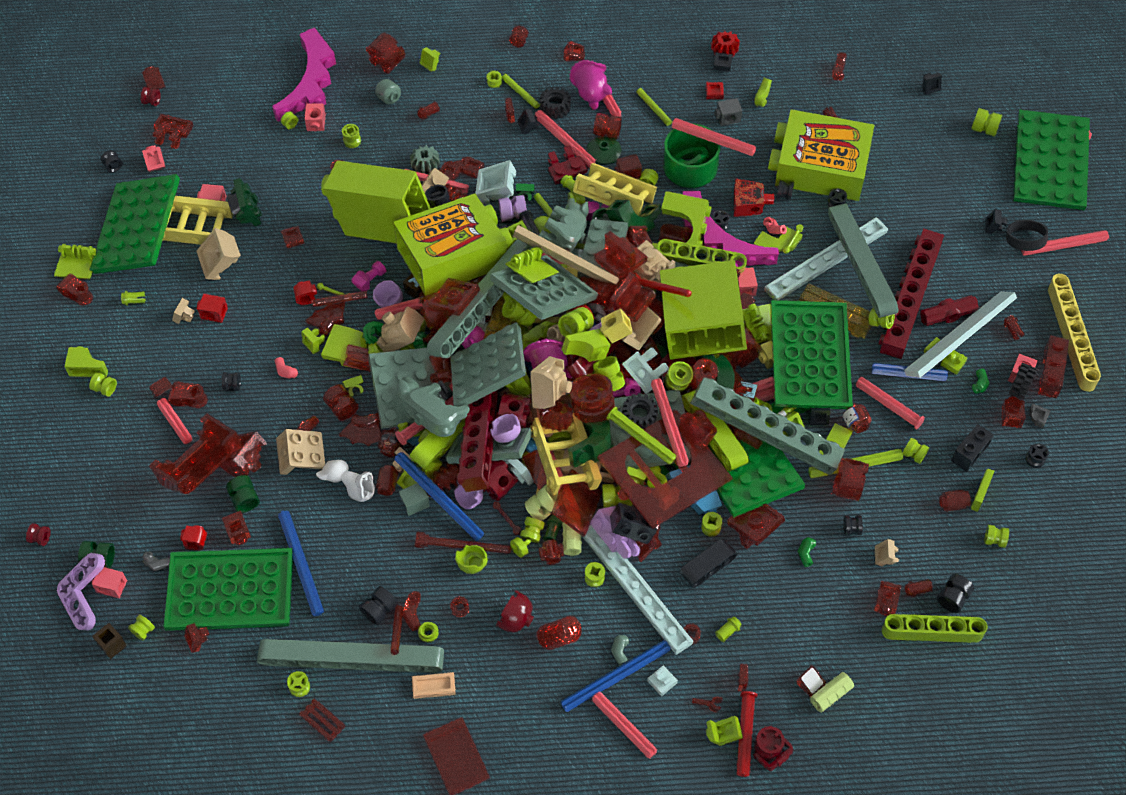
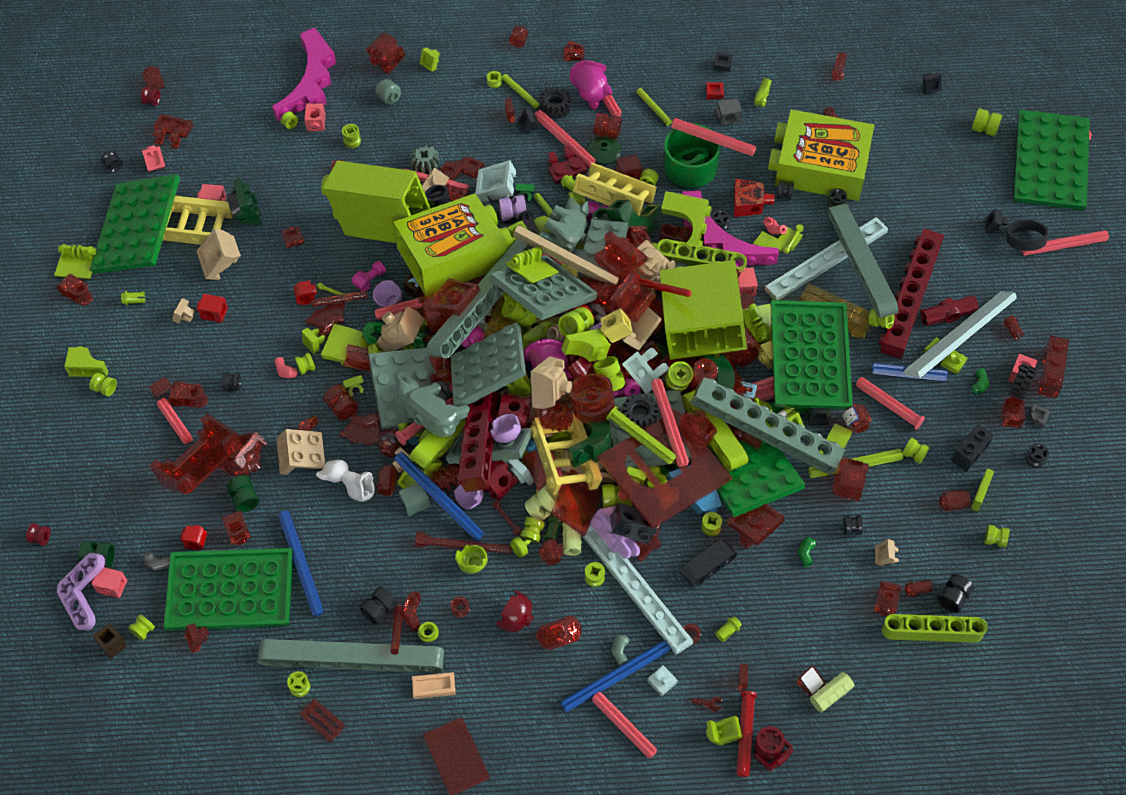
(305, 363): none -> lime wheel
(428, 110): clear red pin -> none
(725, 43): red gear -> none
(1074, 330): light yellow beam -> none

